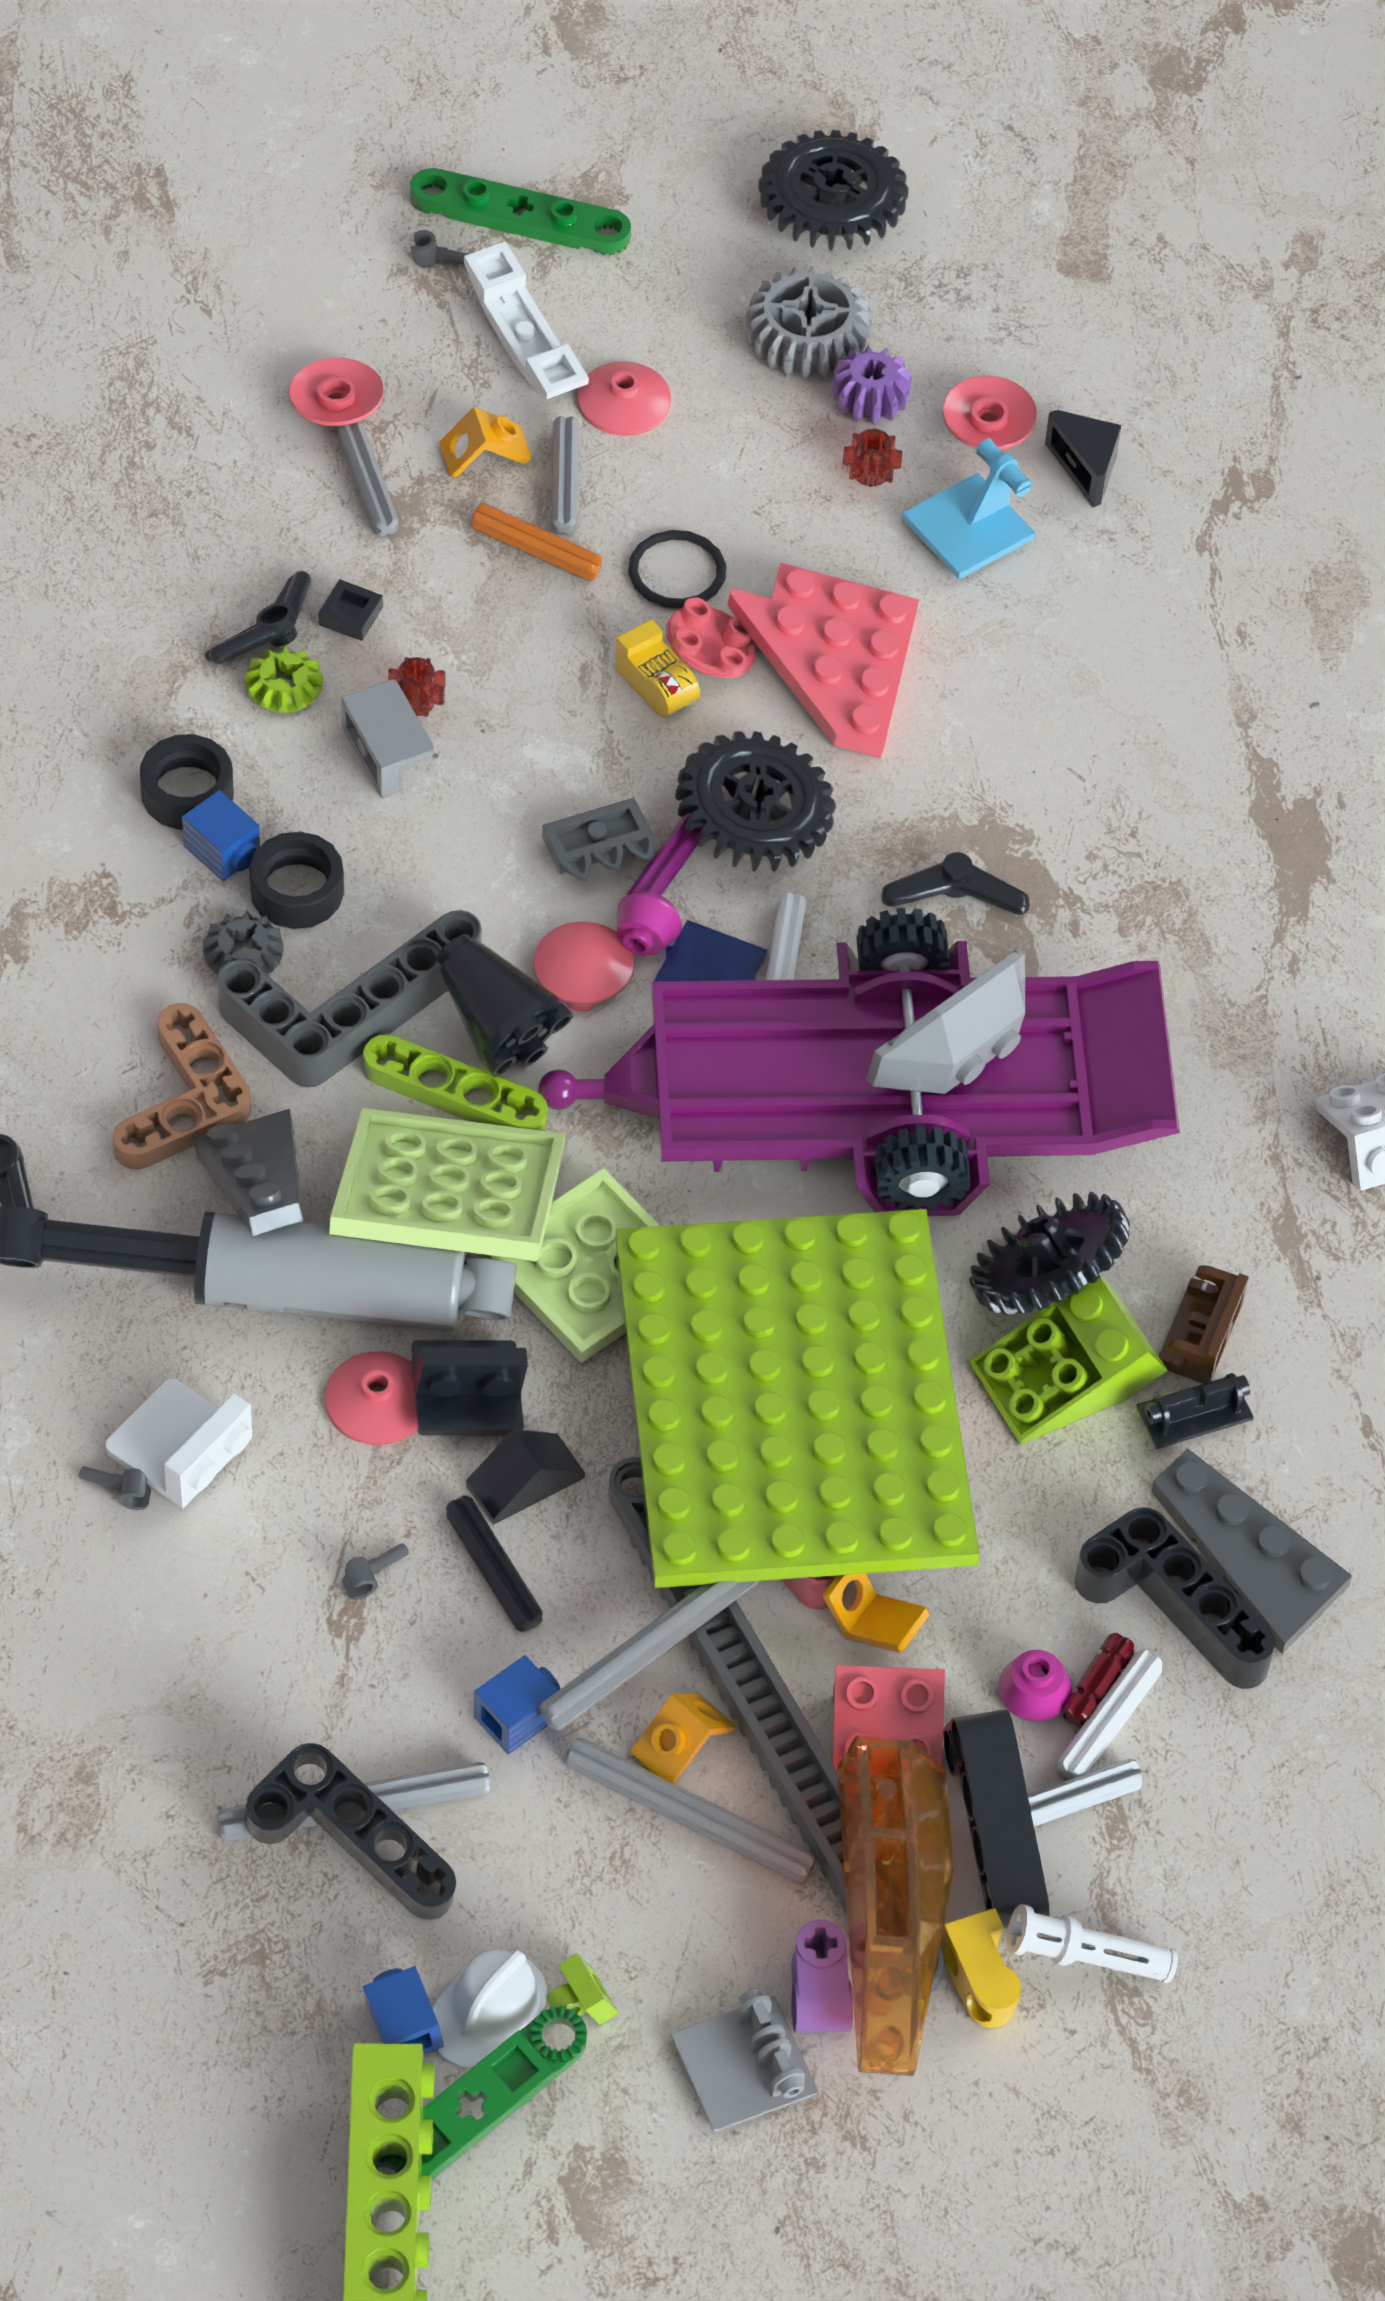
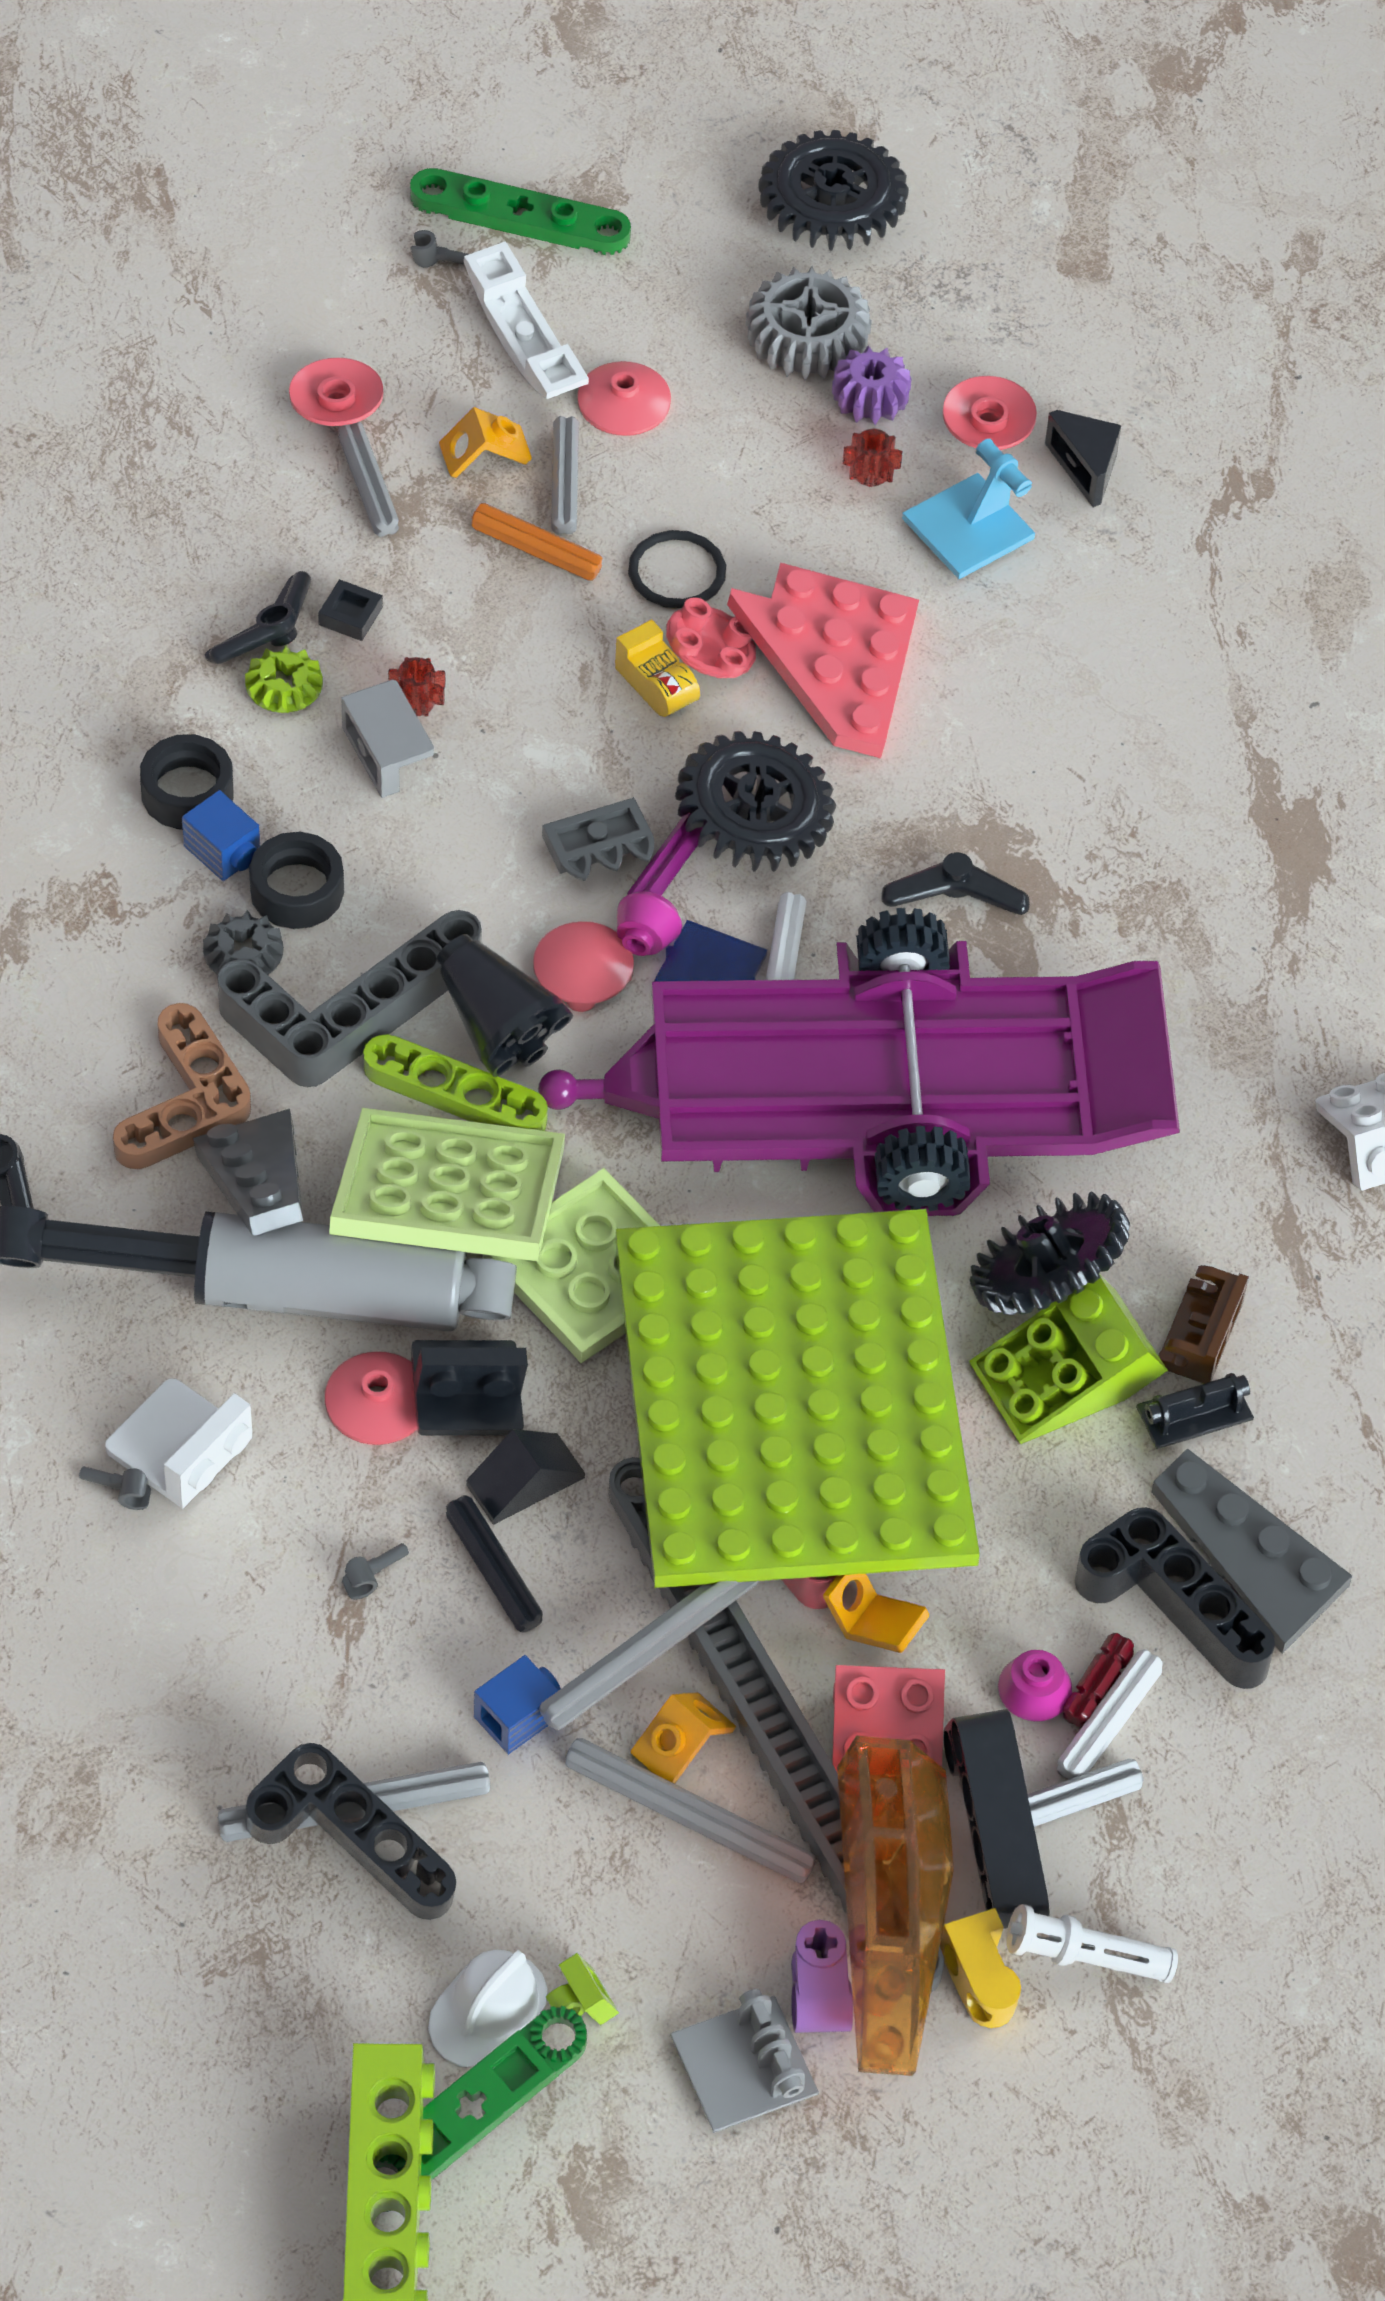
(403, 2009): blue brick -> none
(957, 1035): light grey wedge -> none

